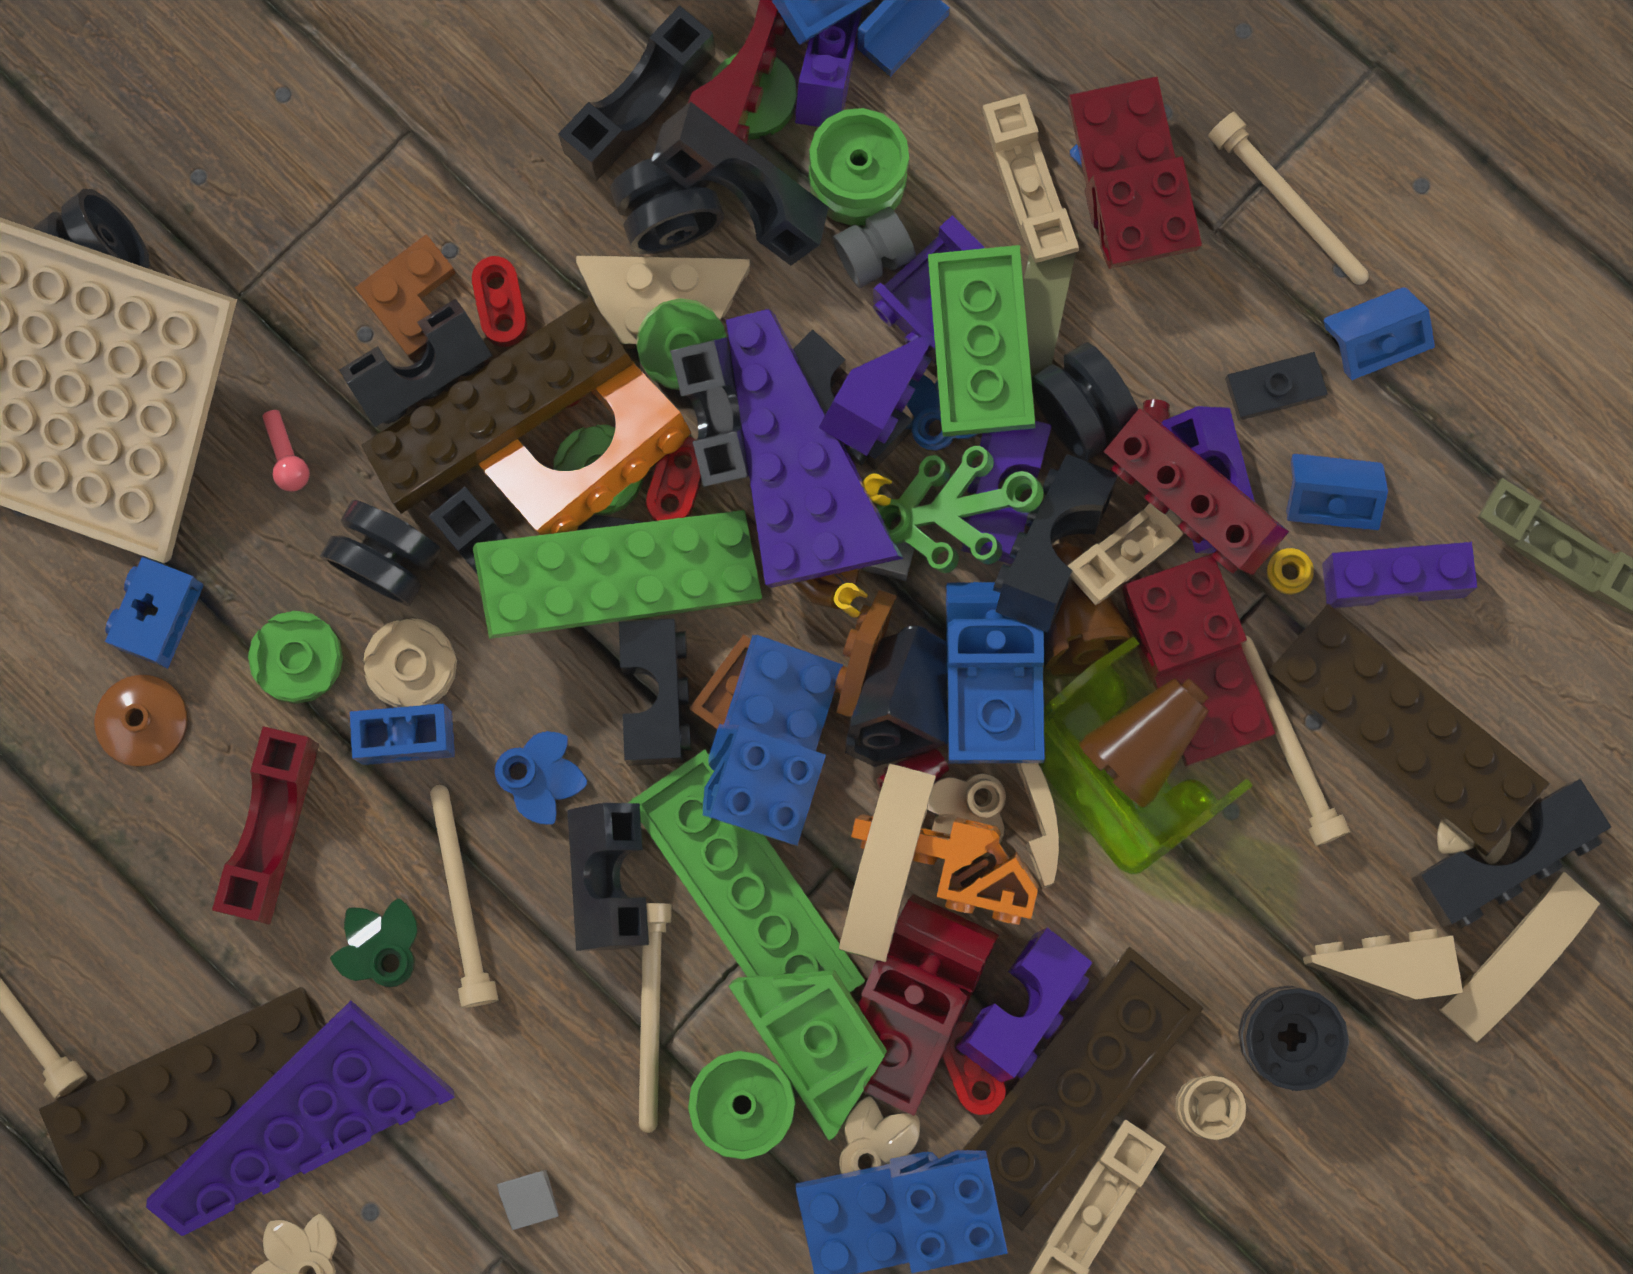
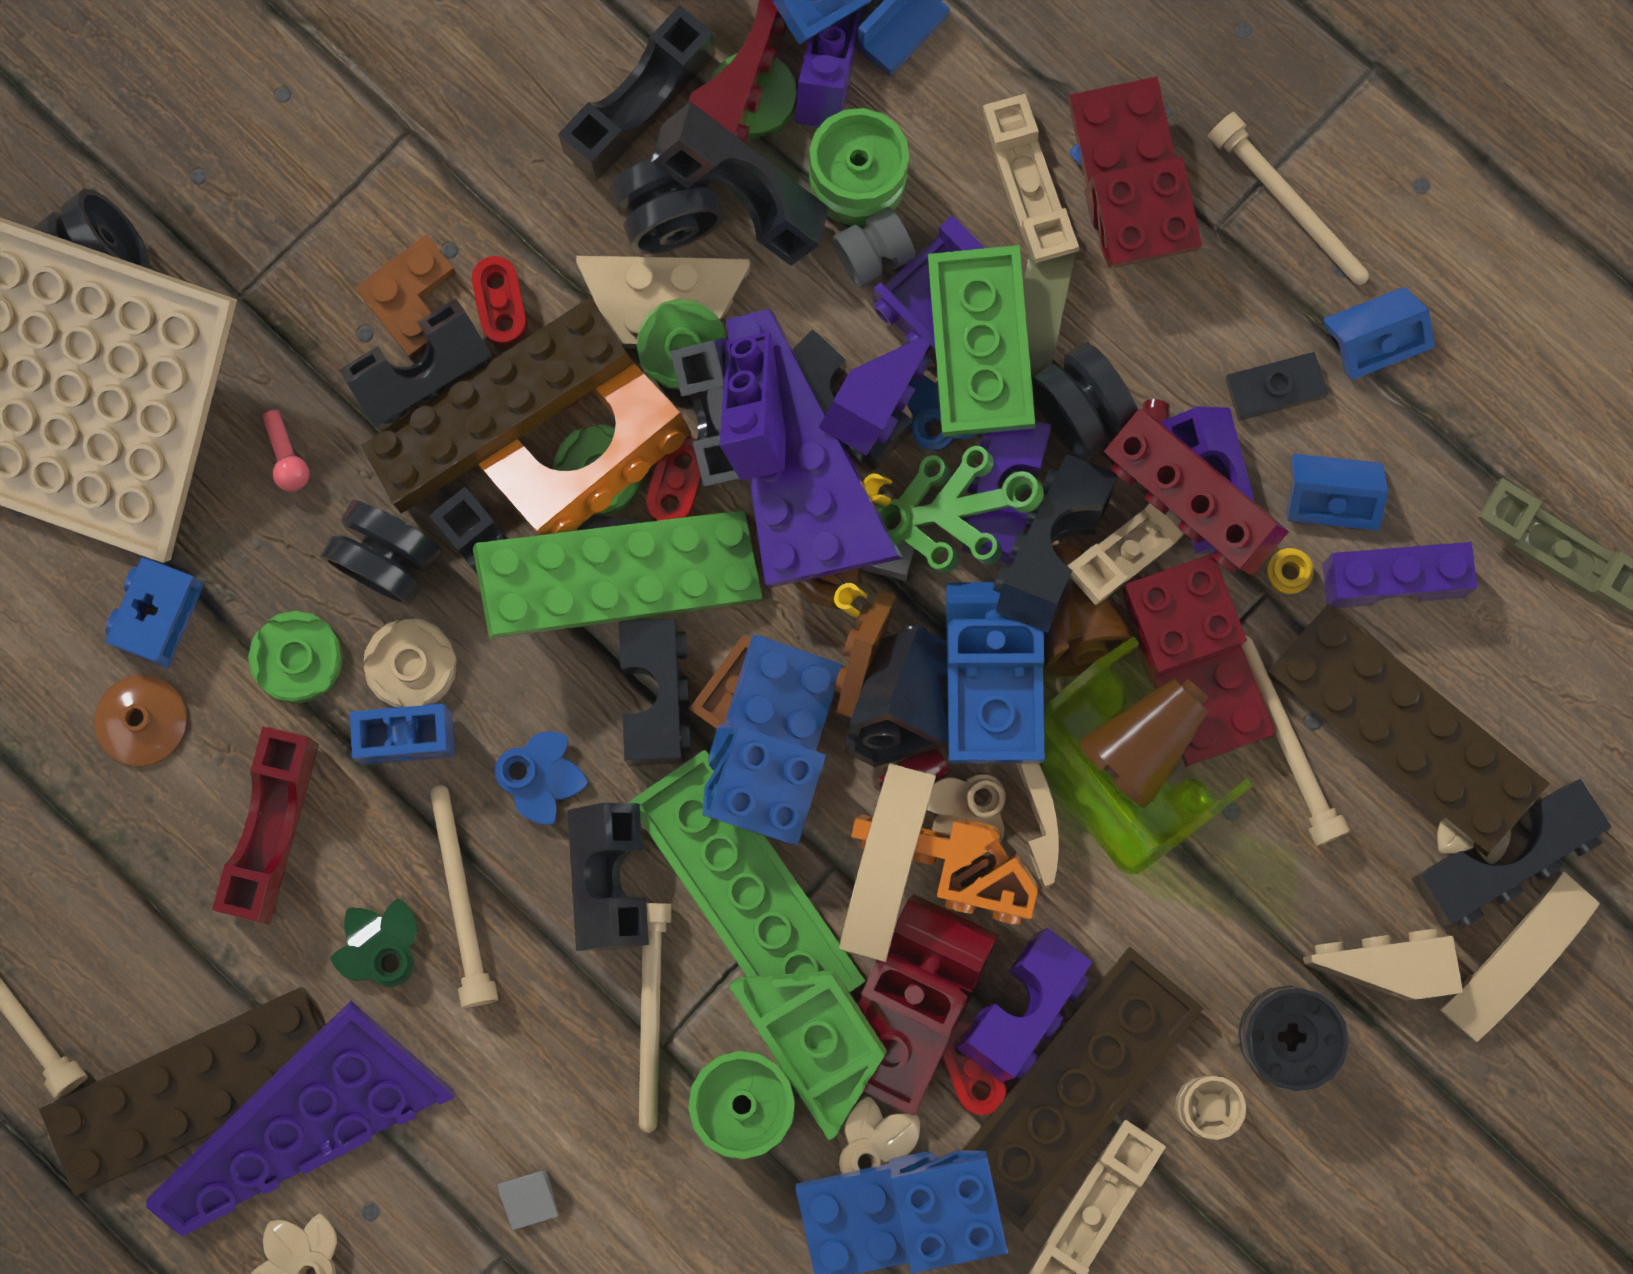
(752, 408): none -> dark purple slope

